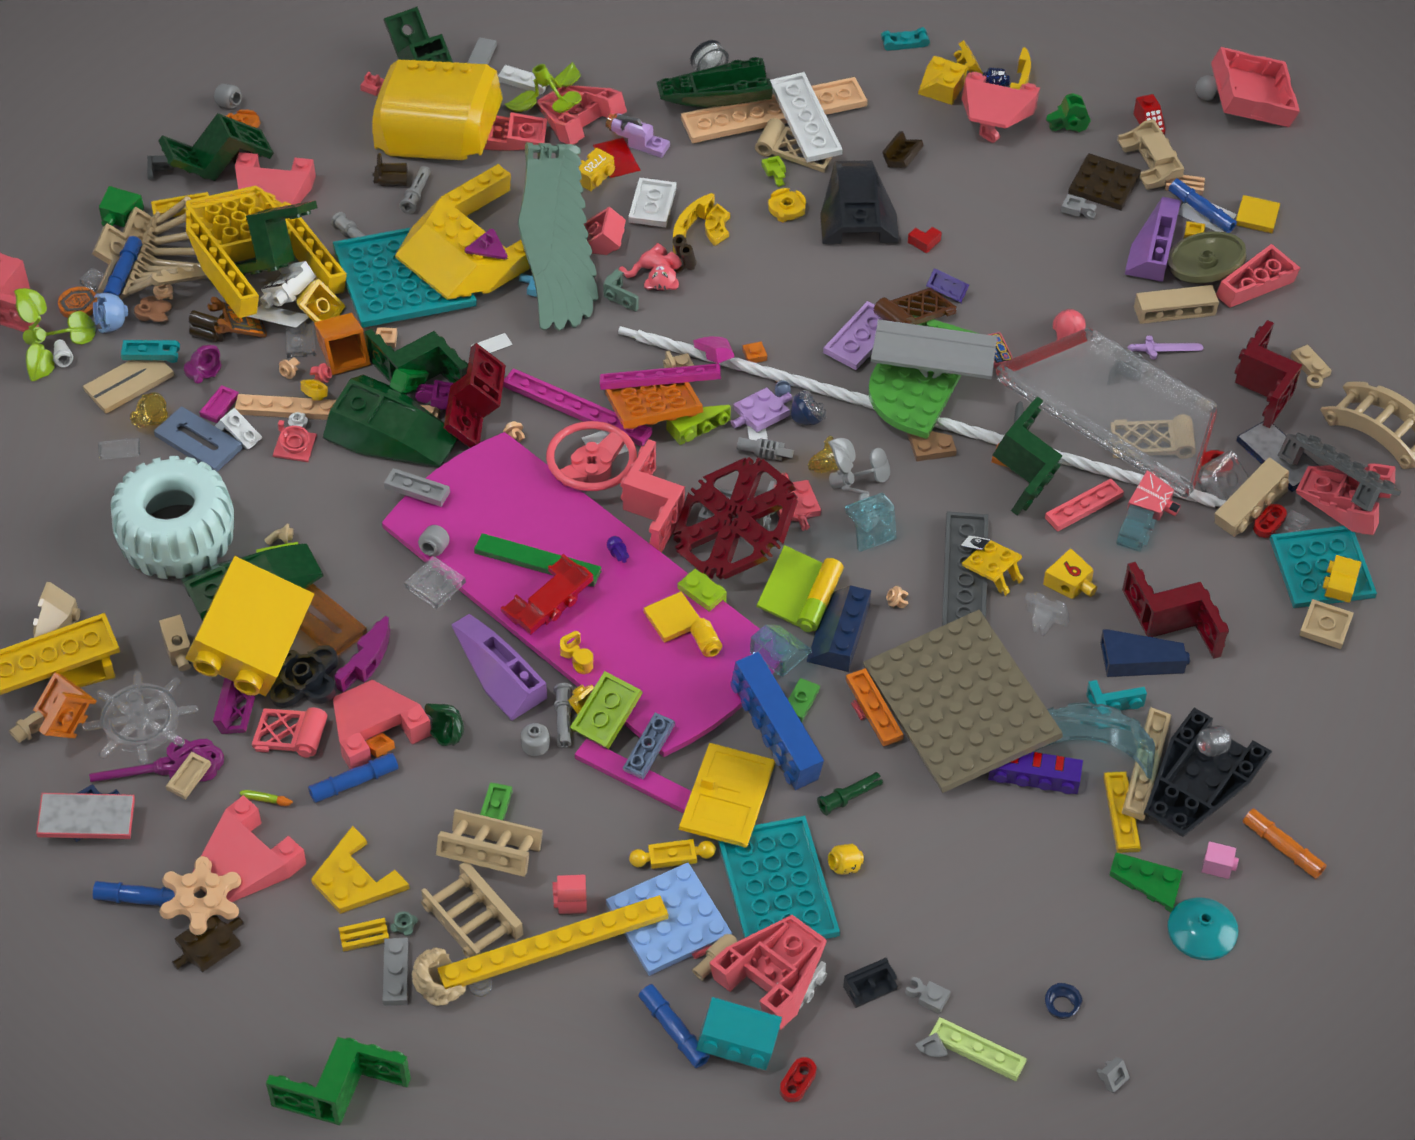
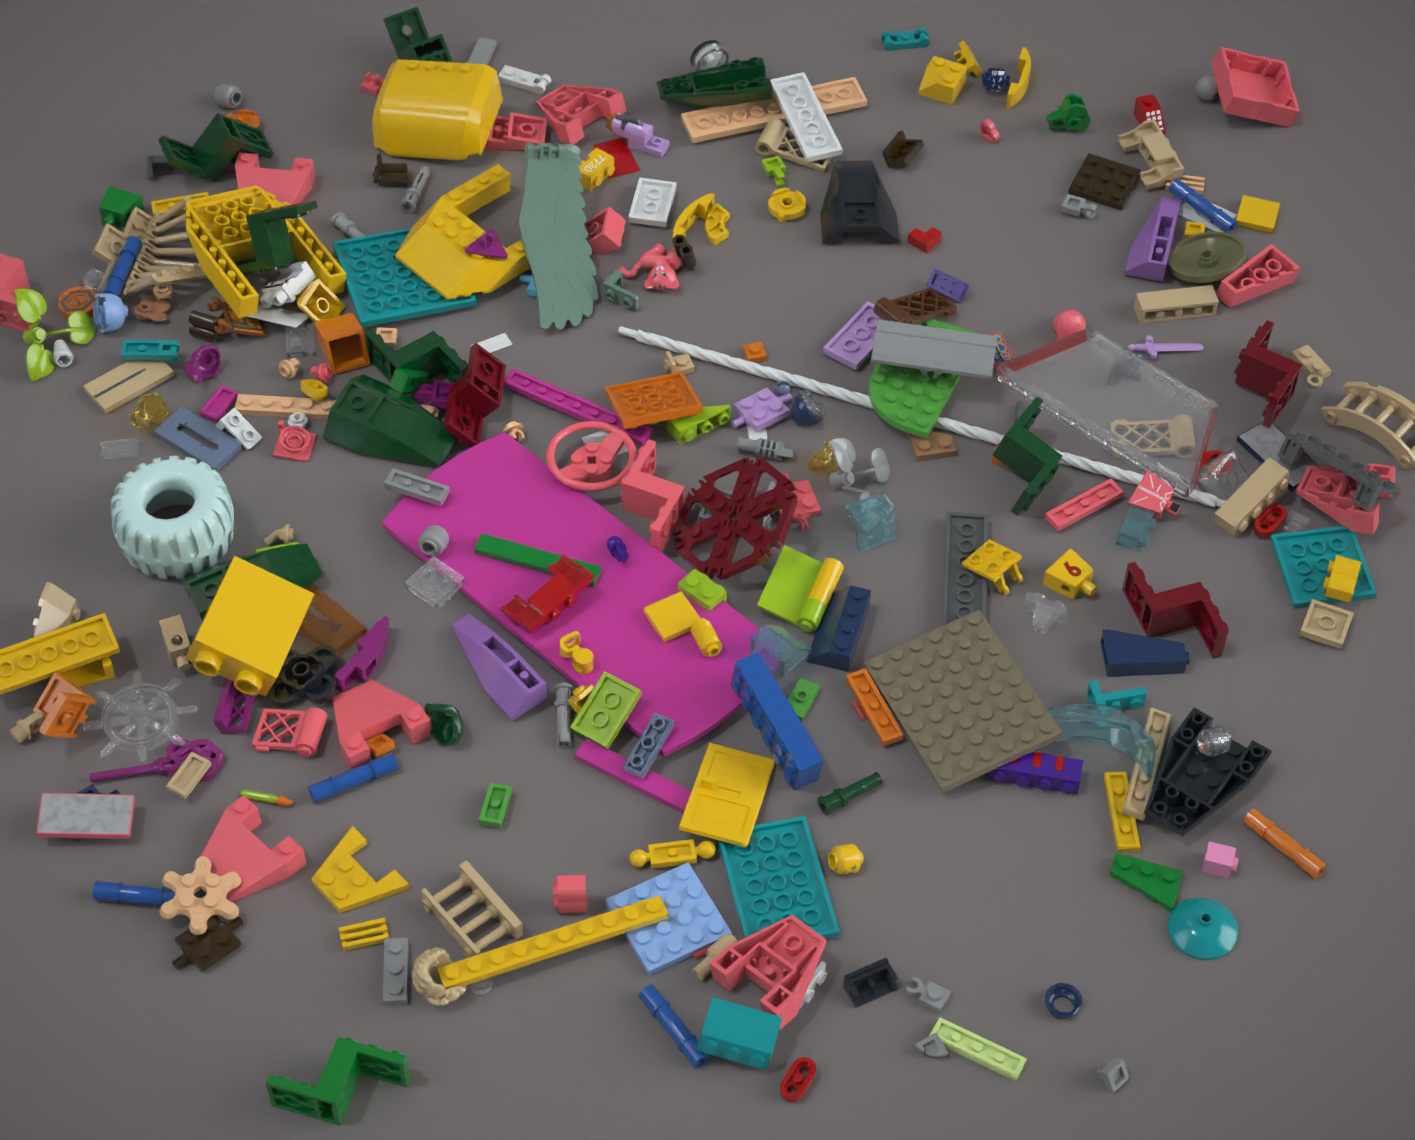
(404, 917): sand green plate -> none
(487, 854): tan fence -> none
(535, 739): light grey head -> none
(543, 77): lime plant -> none
(660, 376): dark pink tile -> none
(716, 348): dark pink slope -> none
(895, 597): light nougat plate -> none
(975, 542): sticker -> none
(997, 104): coral wedge -> none

